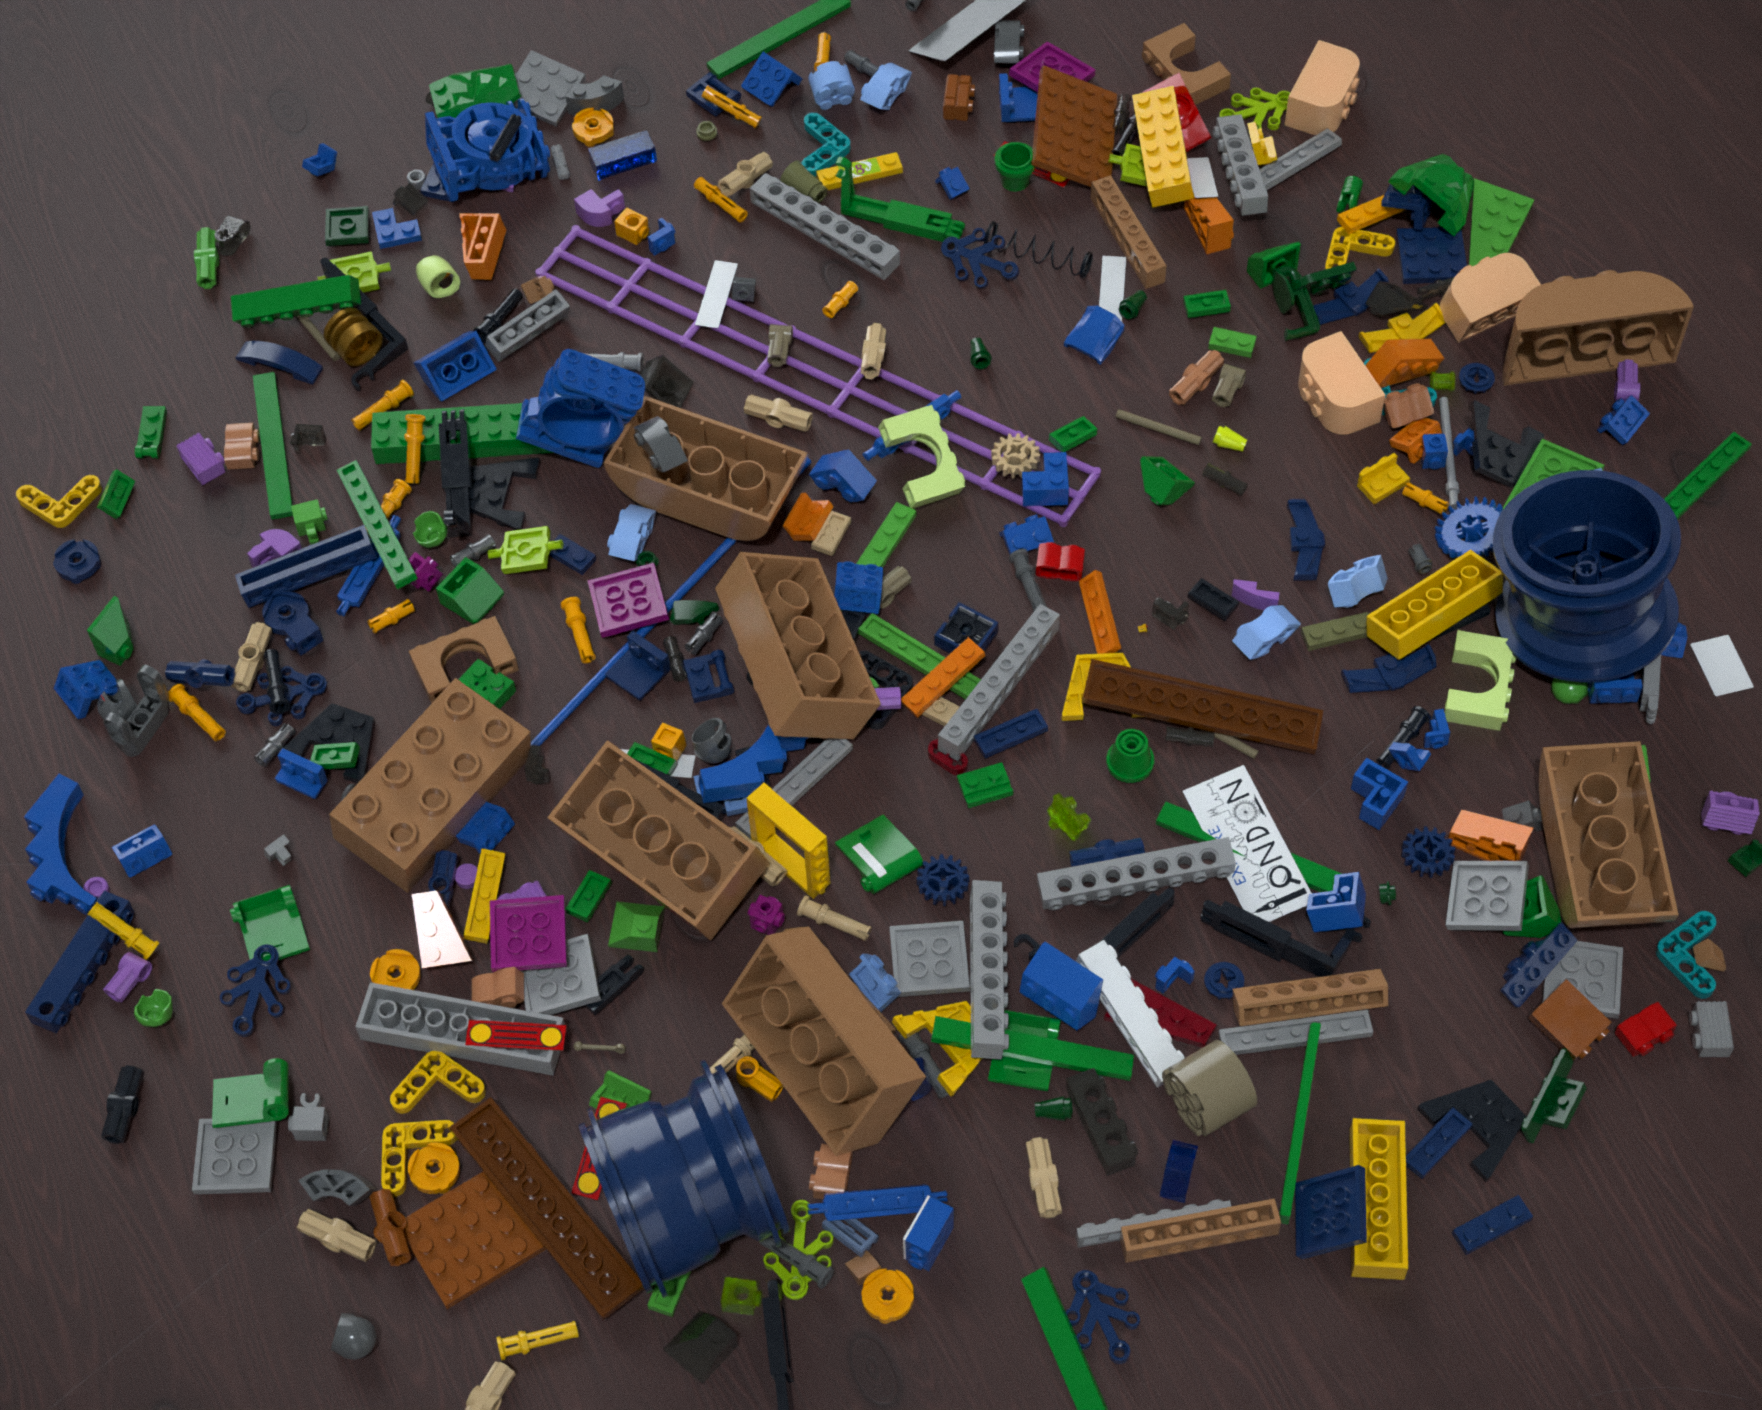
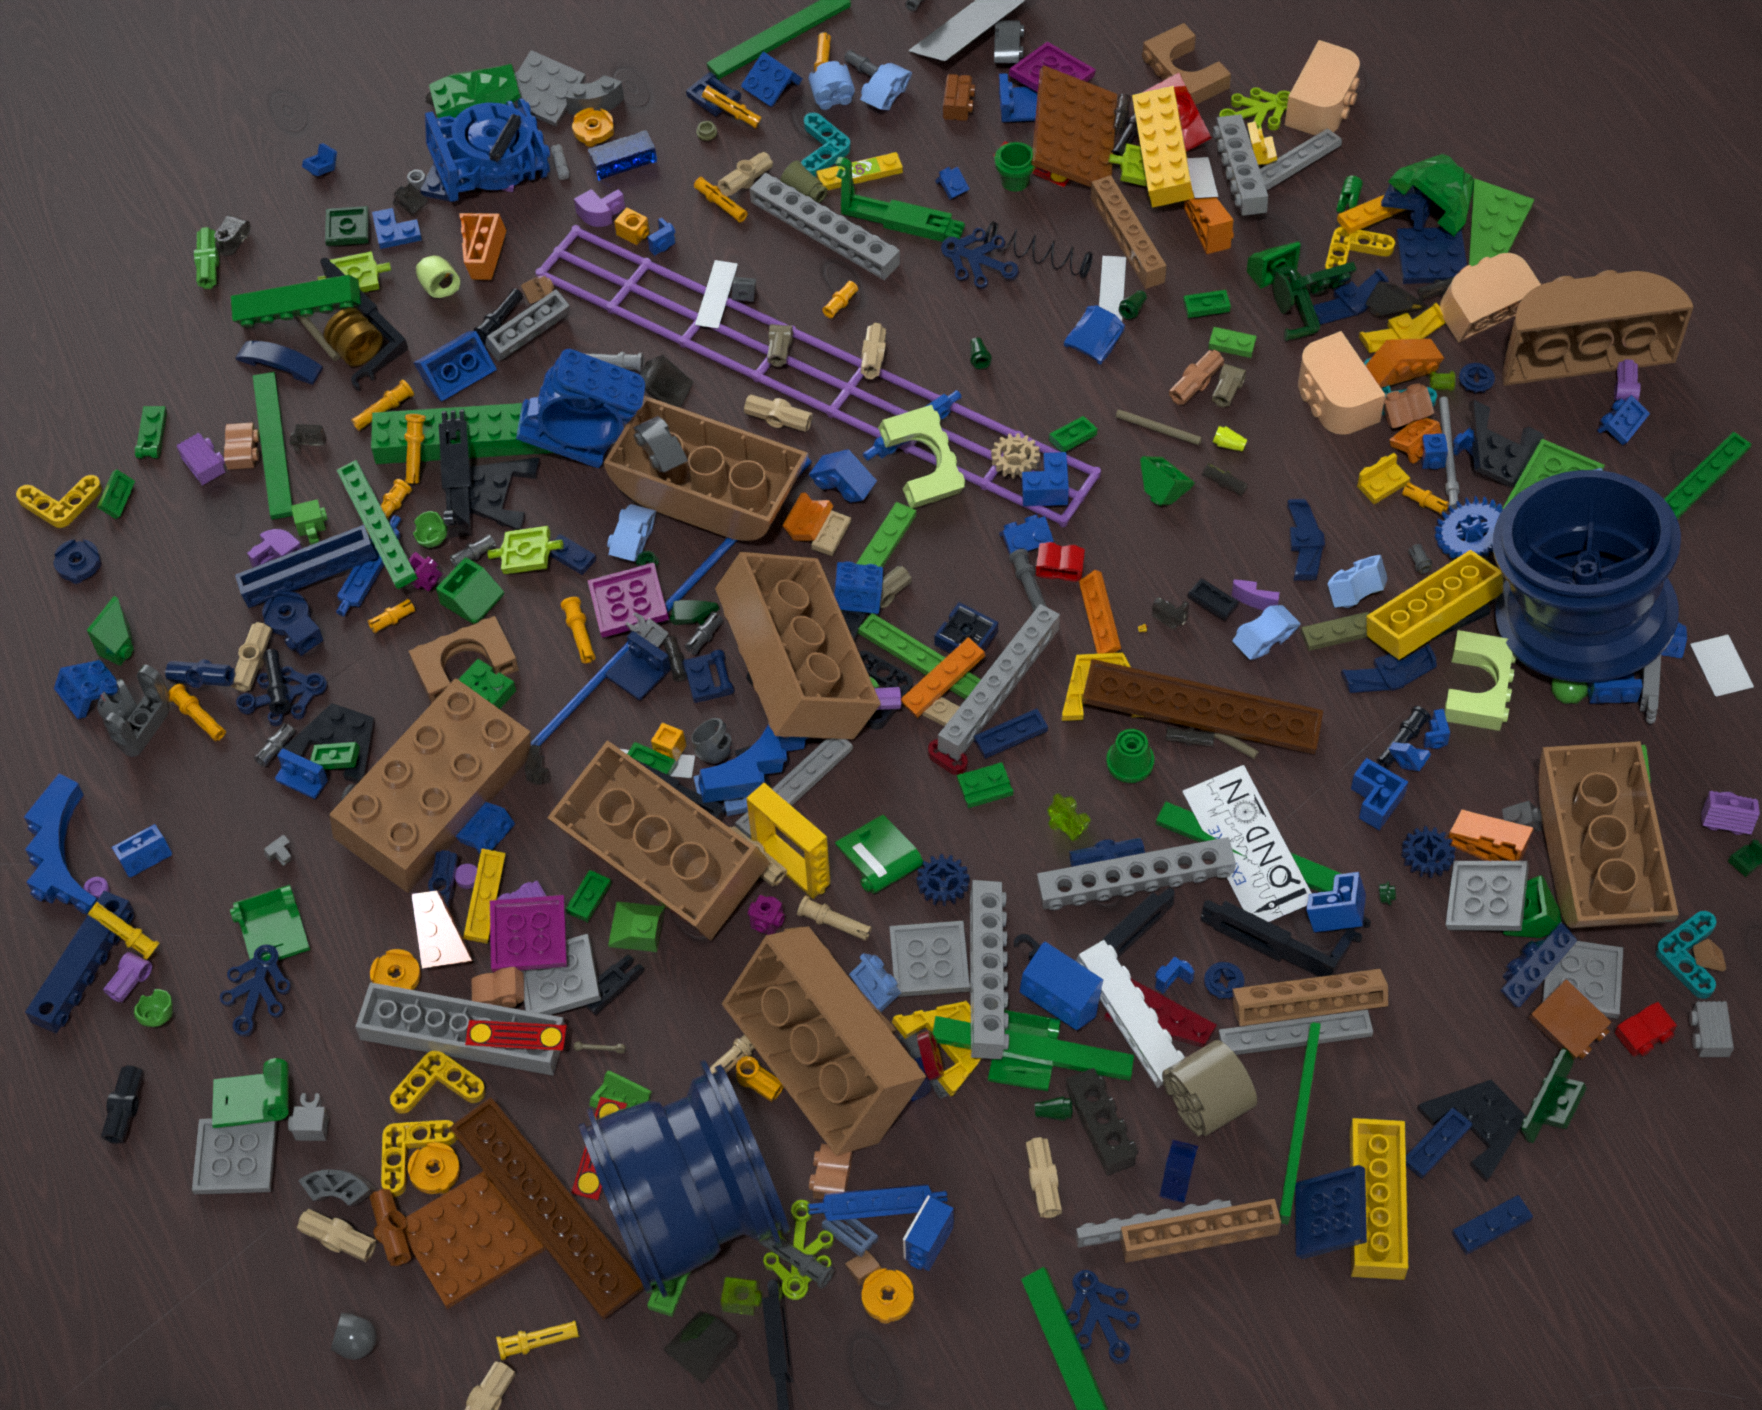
(649, 630): none -> light grey plate
(930, 1055): none -> dark red beam

